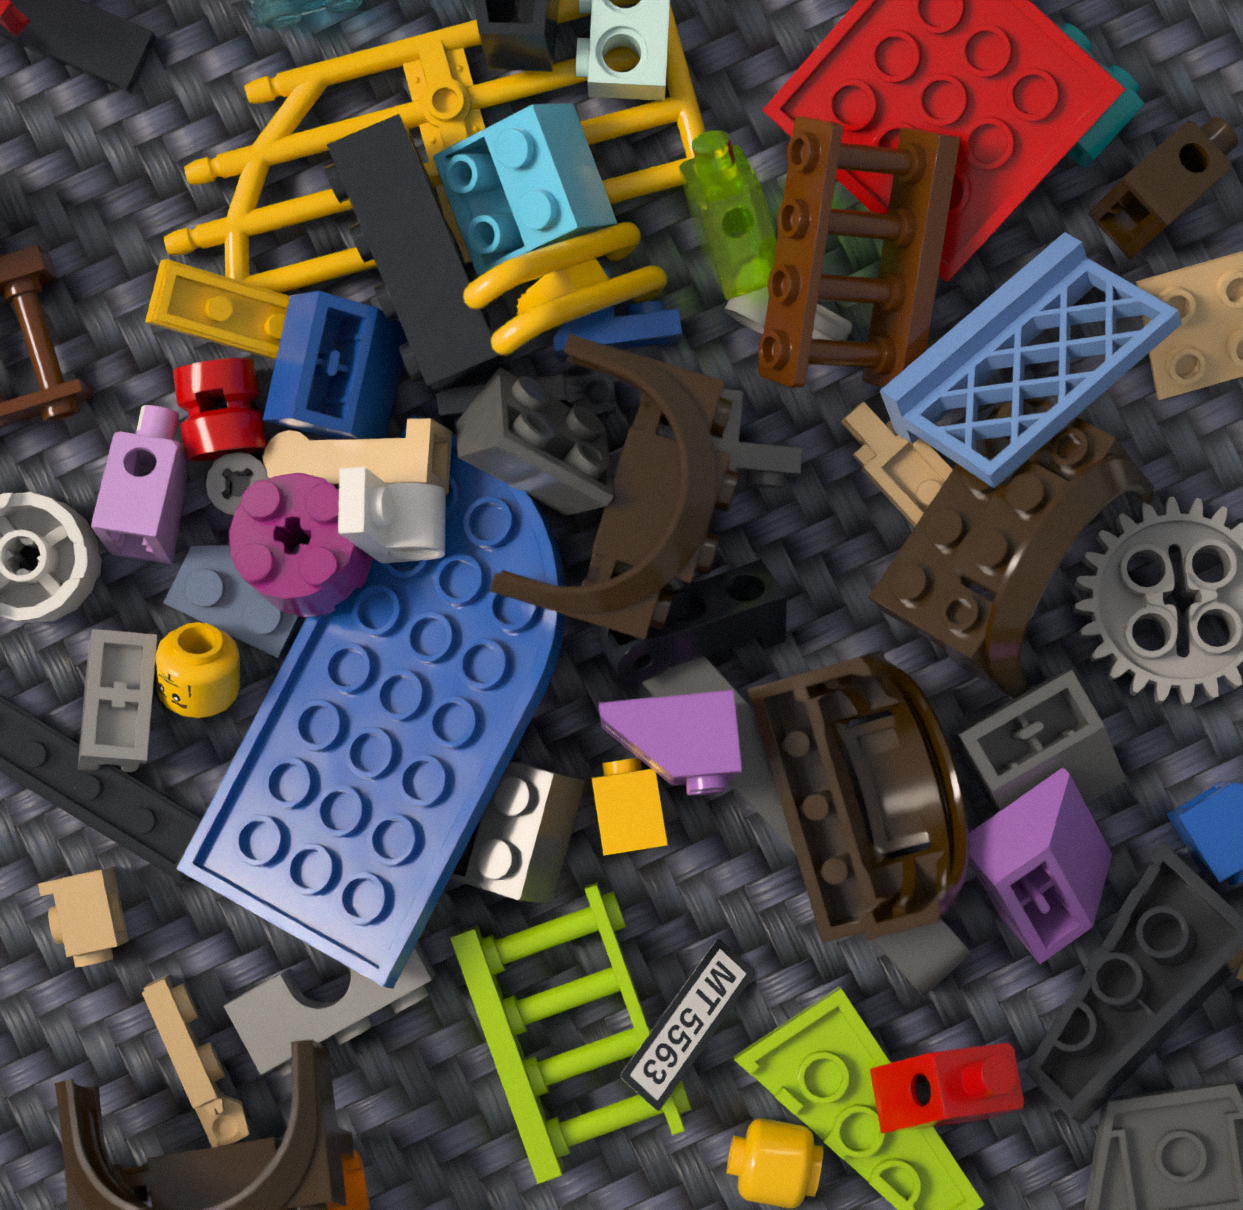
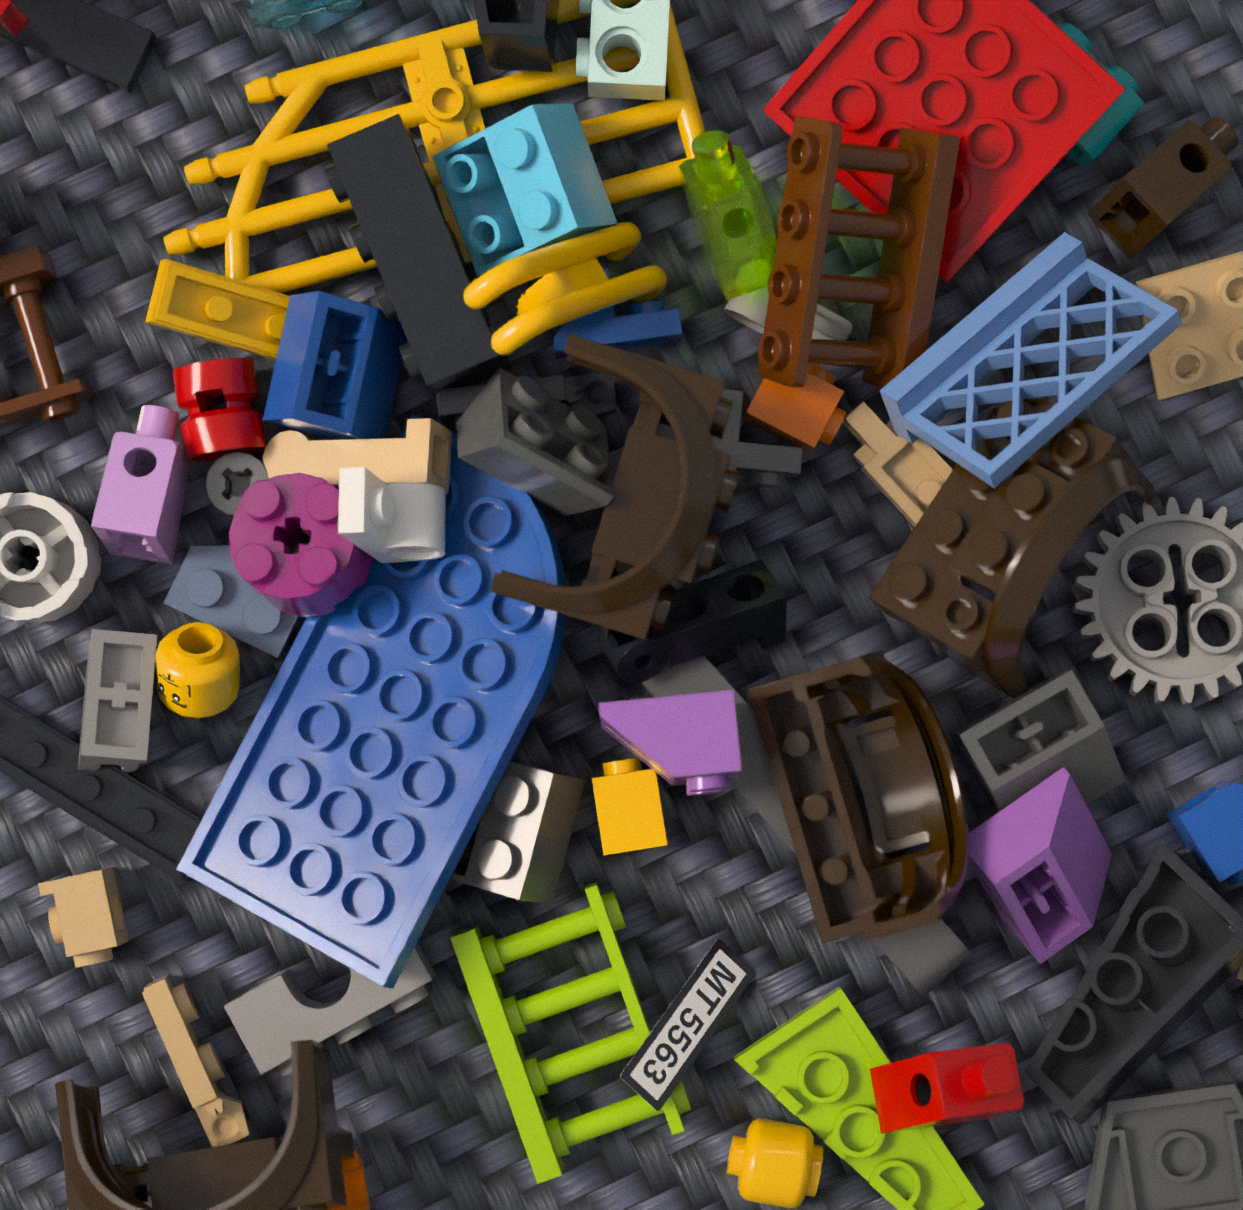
(802, 413): none -> orange brick

